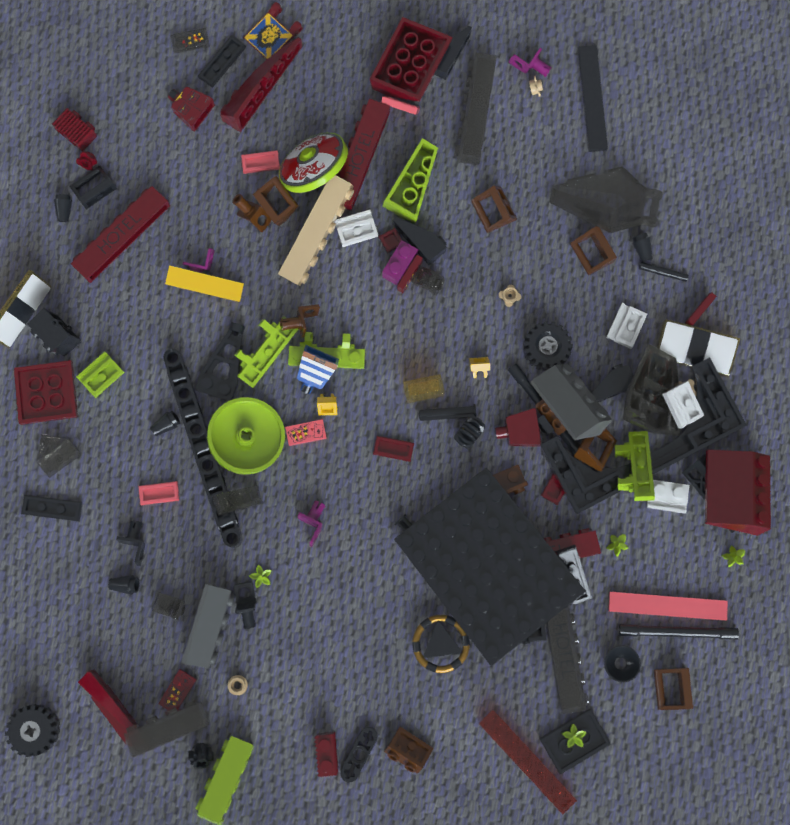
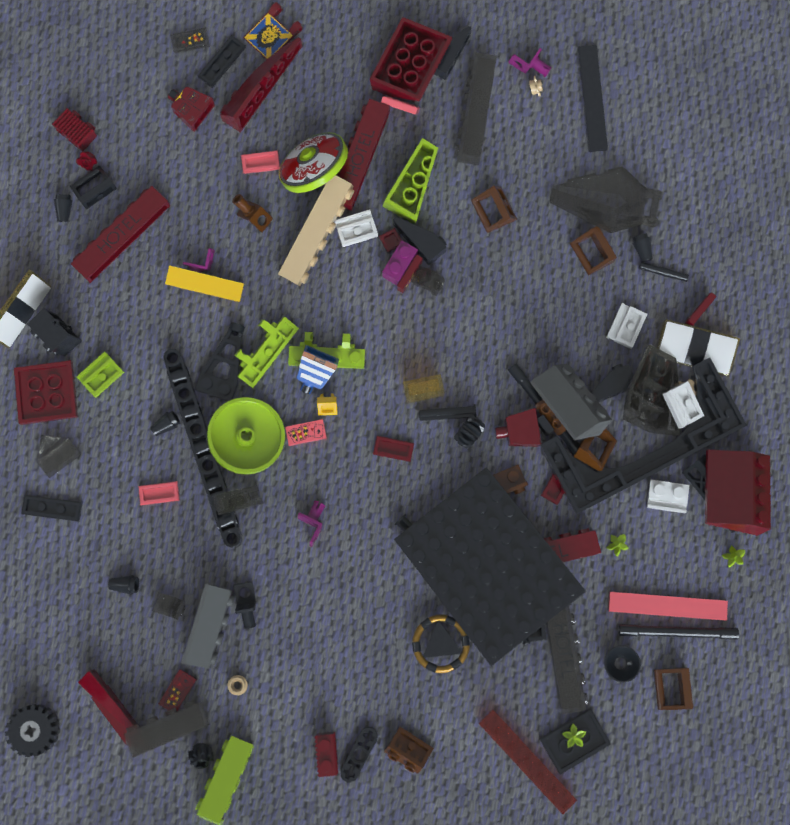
(132, 539): black bracket -> none
(261, 197): reddish brown tile -> none
(261, 576): lime plant -> none
(298, 321): reddish brown bracket -> none
(479, 364): yellow tile -> none
(510, 300): tan plate -> none
(547, 337): black wheel -> none
(571, 559): tile -> none
(641, 479): lime hinge -> none

